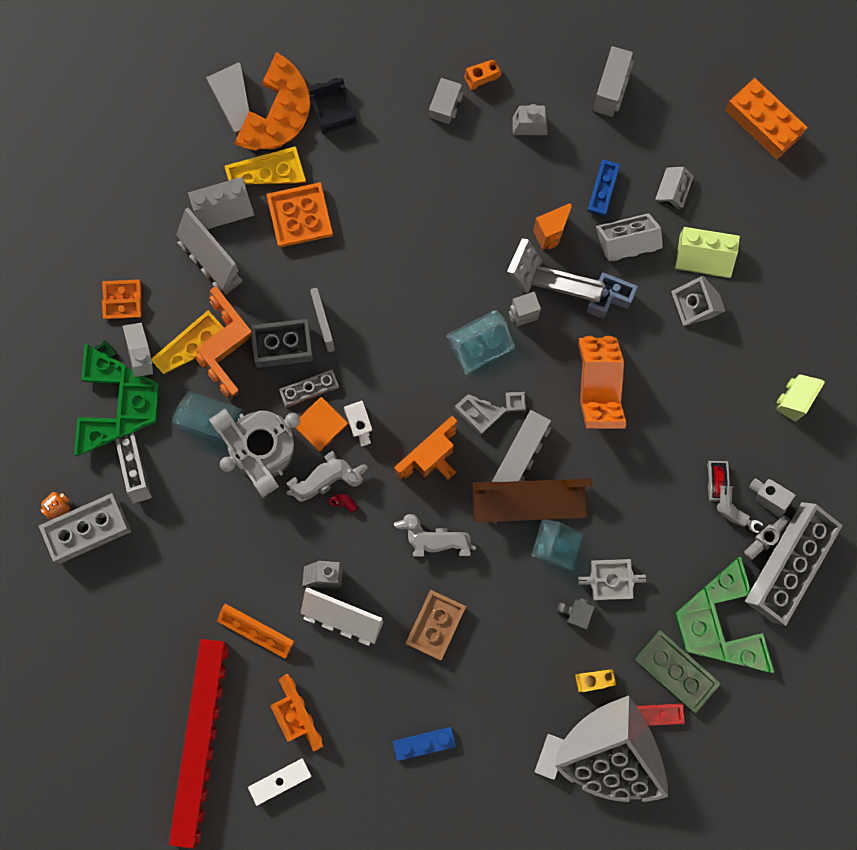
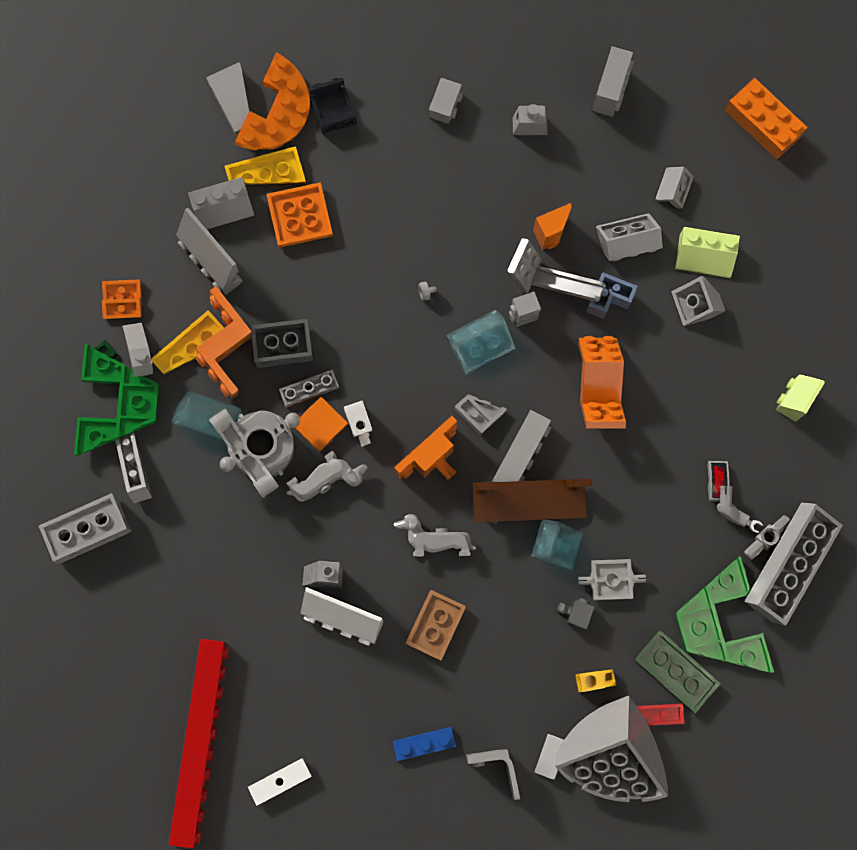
(55, 505): orange head -> none
(255, 631): orange plate -> none
(293, 715): orange bracket -> none
(322, 320): light grey tile -> none
(343, 500): dark red arm -> none
(425, 291): none -> light grey tile
(478, 760): none -> light grey piece
(482, 74): orange leg -> none
(515, 402): light grey tile -> none
(603, 188): blue plate -> none
(778, 500): light grey torso -> none

